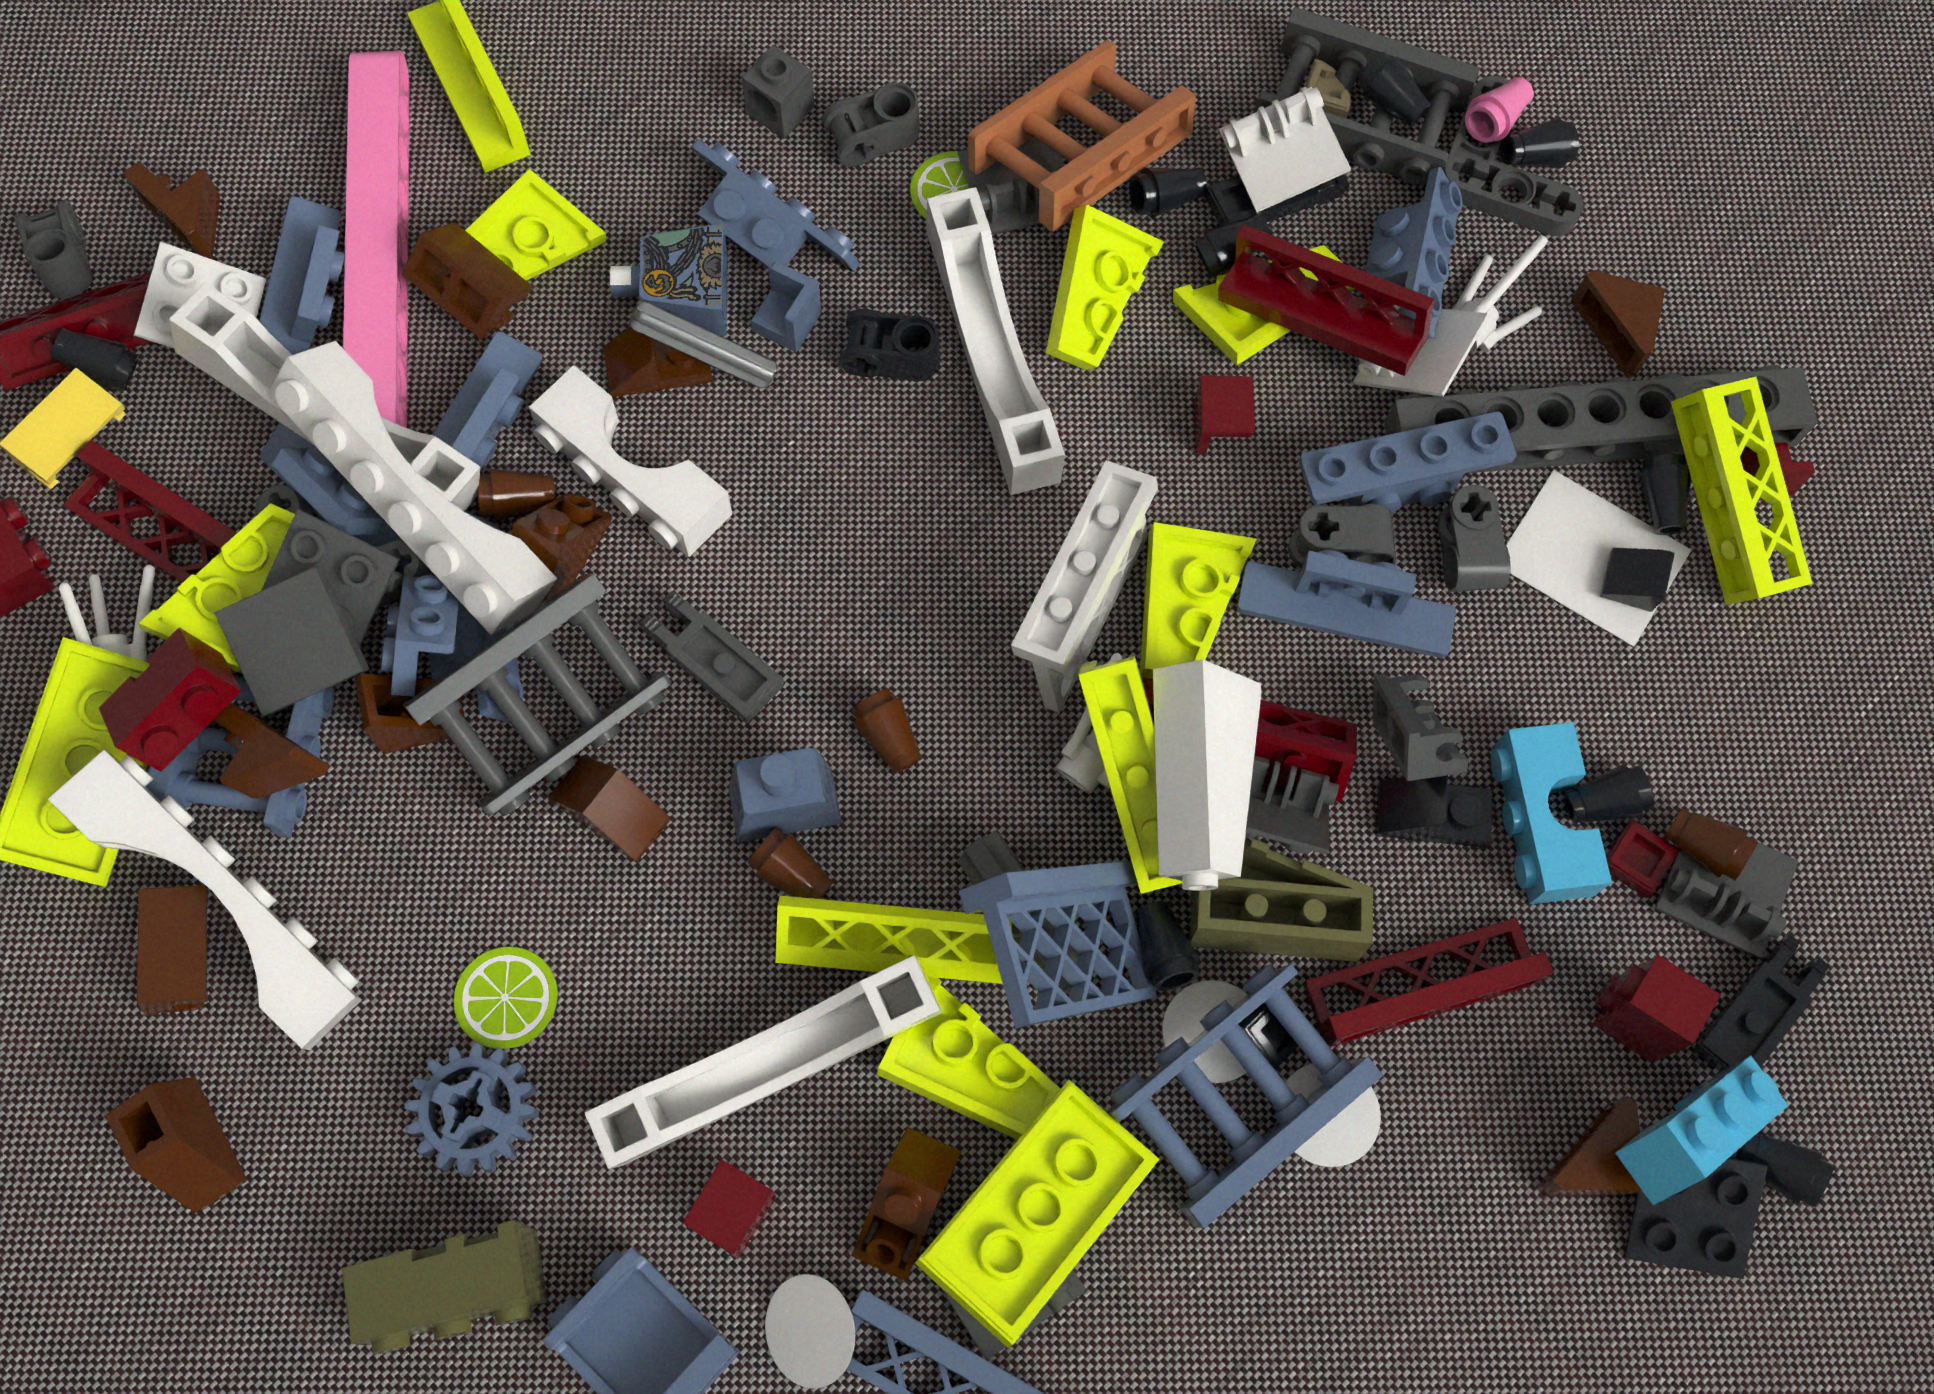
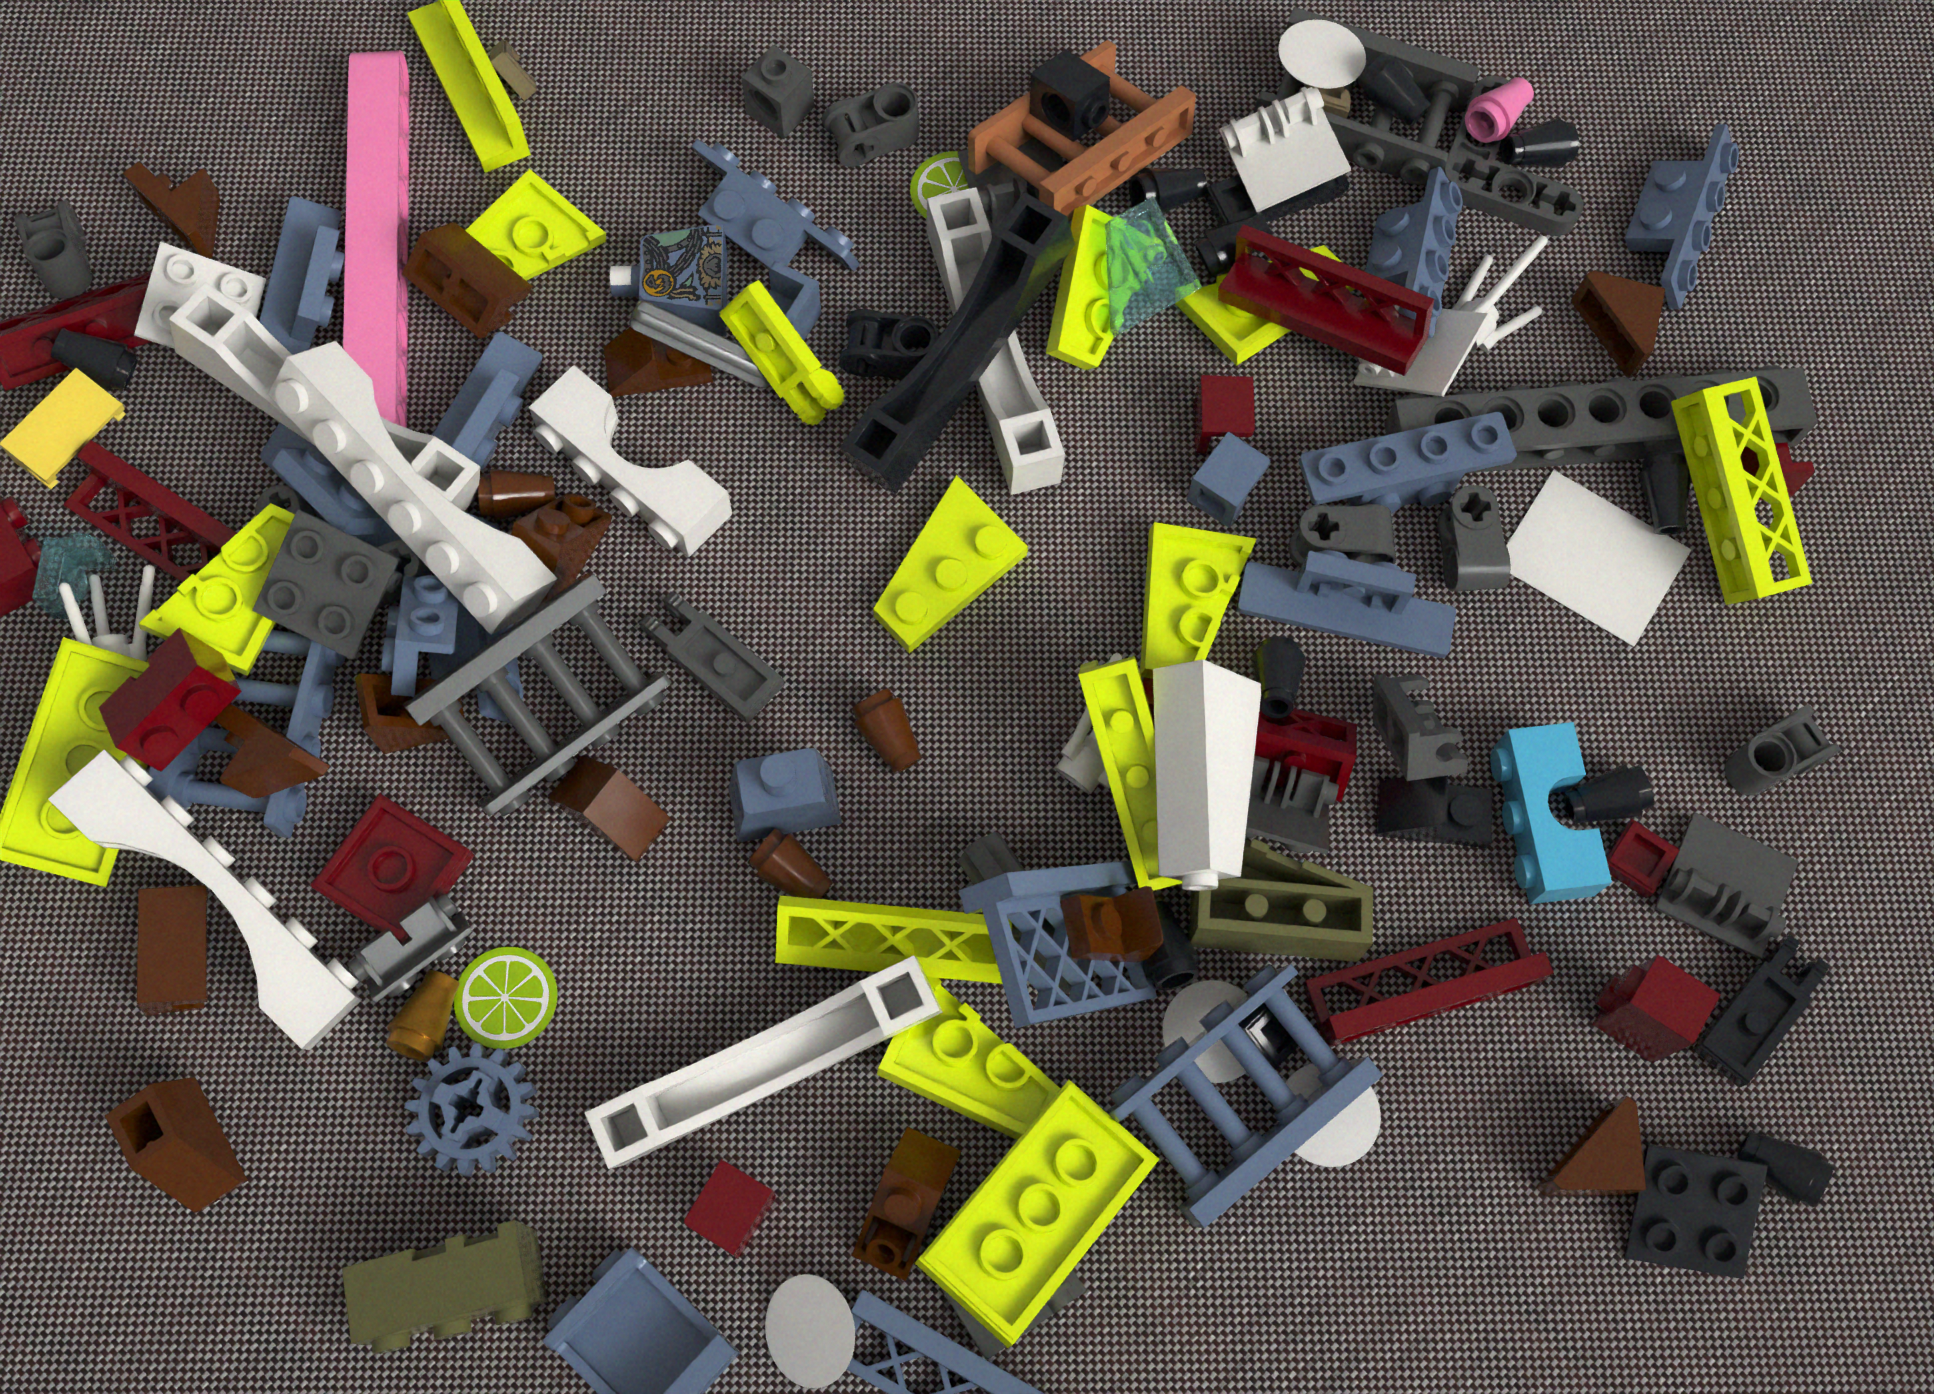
(64, 562): none -> clear light blue bracket
(292, 640): dark grey tile -> none
(390, 866): none -> dark red plate
(396, 964): none -> dark grey hinge
(424, 1018): none -> pearl gold cone
(505, 60): none -> dark tan tile
(781, 354): none -> neon yellow hinge
(910, 417): none -> black arch
(947, 567): none -> neon yellow wing
(1069, 95): none -> black brick
(1085, 580): white fence -> none
(1114, 927): none -> reddish brown slope
(1144, 266): none -> clear light blue wing
(1227, 479): none -> sand blue panel
(1279, 669): none -> black cone
(1322, 54): none -> white sticker
(1637, 577): black slope -> none
(1679, 209): none -> sand blue bracket
(1702, 1130): medium azure arch -> none
(1712, 843): reddish brown cone -> none
(1785, 749): none -> dark grey piece

